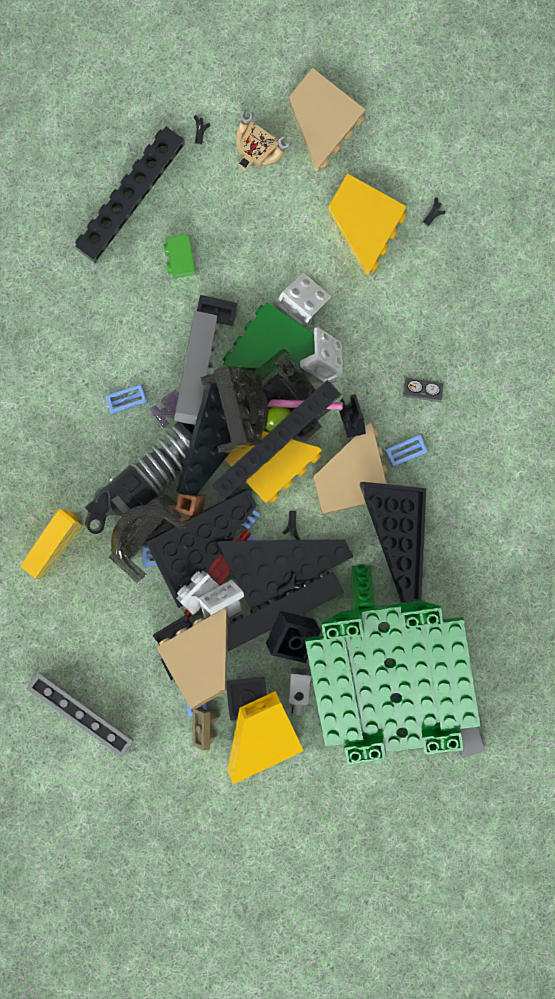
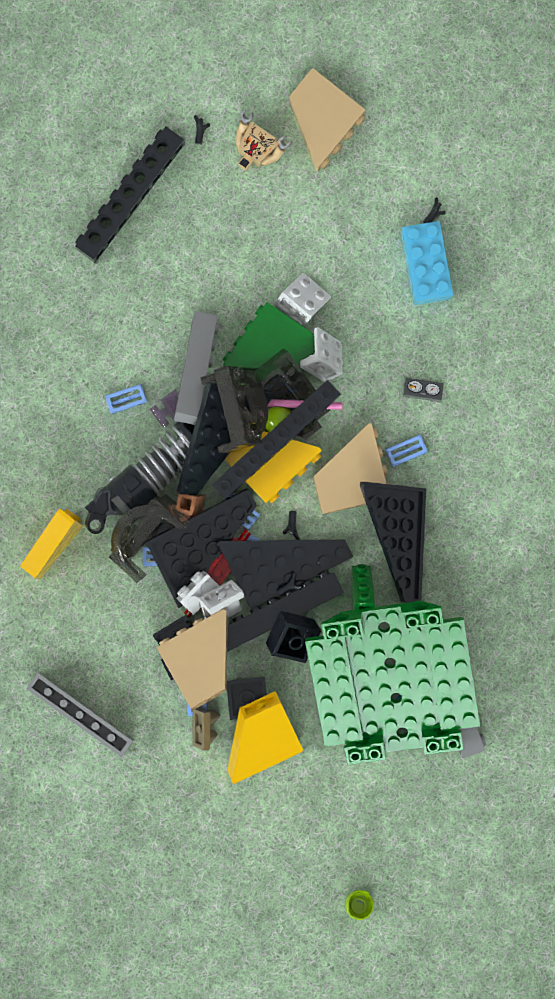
(180, 256): bright green brick -> none
(223, 309): black hinge -> none
(299, 682): light grey torso -> none
(352, 418): black hinge -> none
(358, 910): none -> lime hair
(366, 220): yellow slope -> none
(426, 263): none -> medium azure brick

